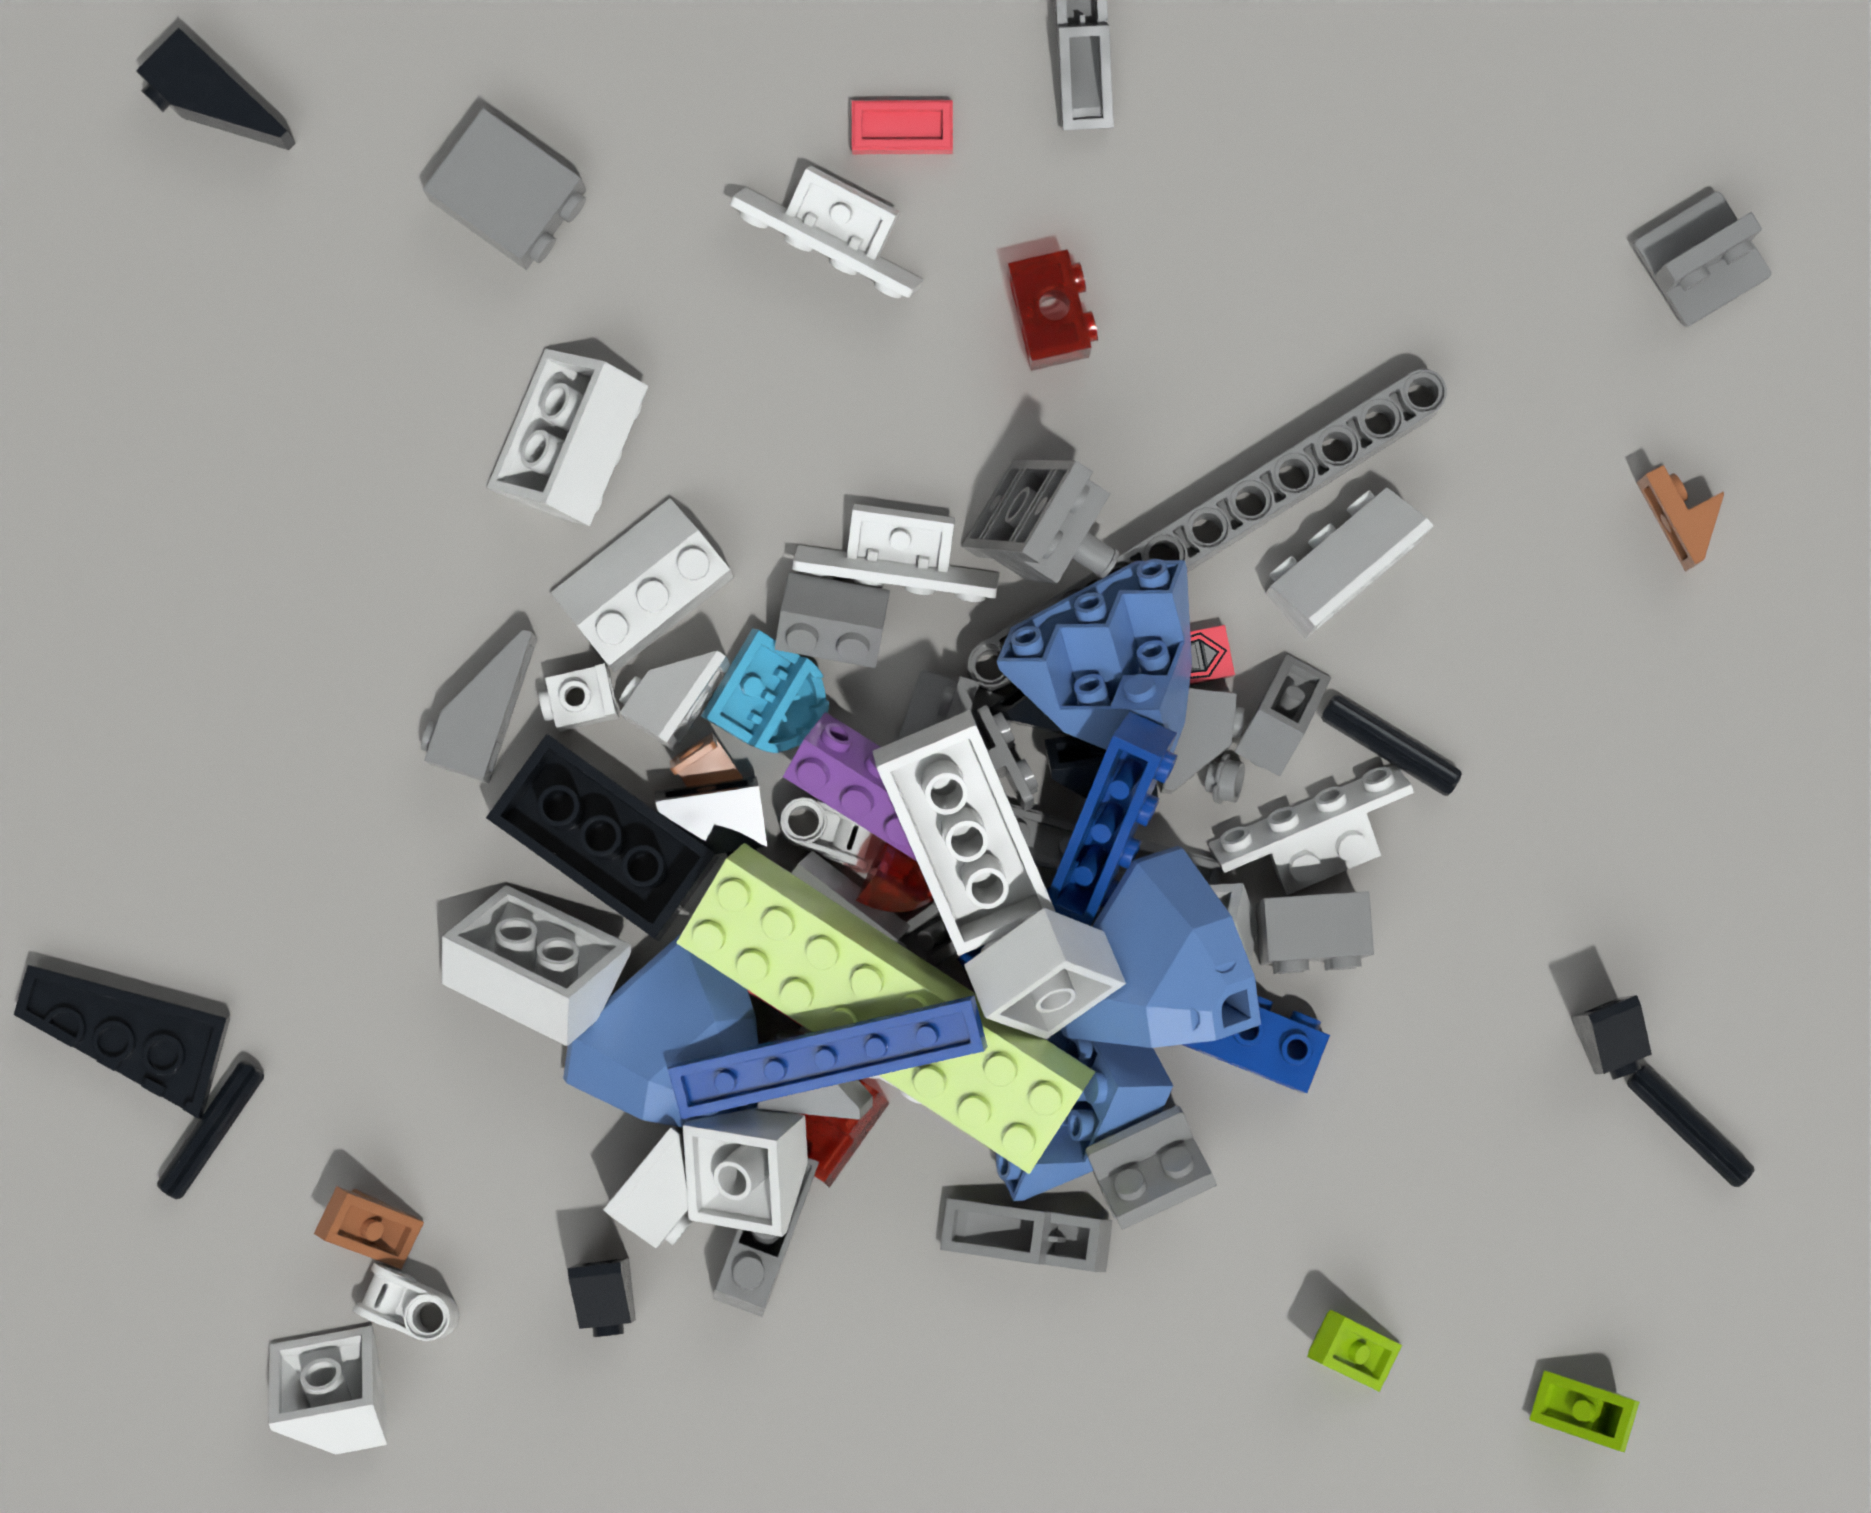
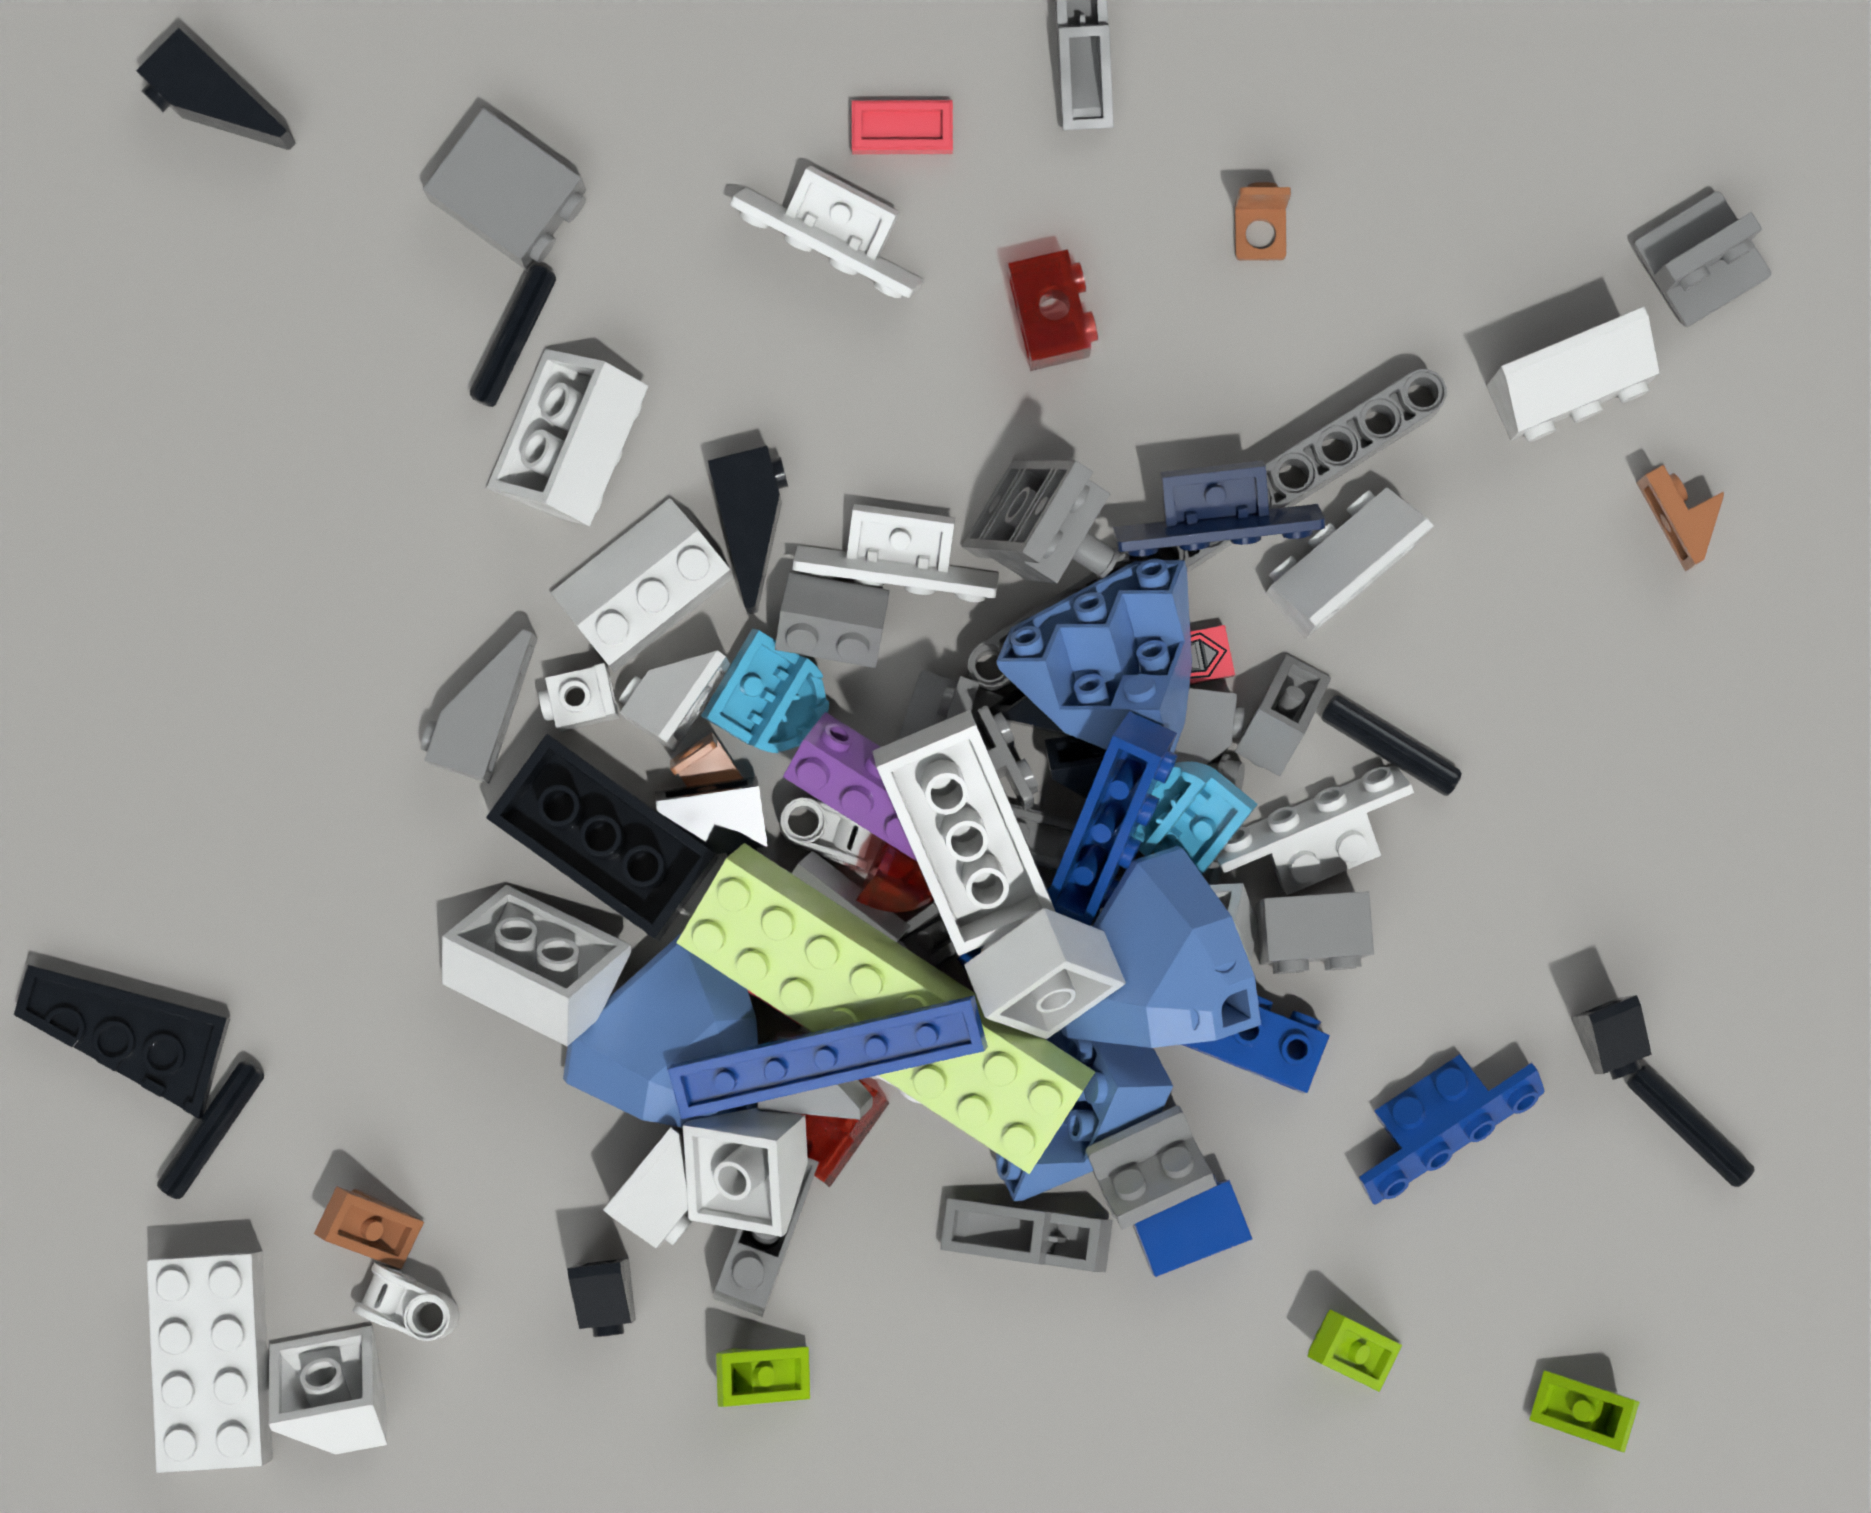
(209, 1362): none -> white brick
(512, 335): none -> black axle
(750, 509): none -> black slope
(762, 1375): none -> lime slope
(1193, 1229): none -> blue brick
(1195, 812): none -> medium azure slope
(1217, 506): none -> dark blue bracket
(1261, 203): none -> nougat bracket
(1442, 1117): none -> blue bracket
(1576, 376): none -> white slope

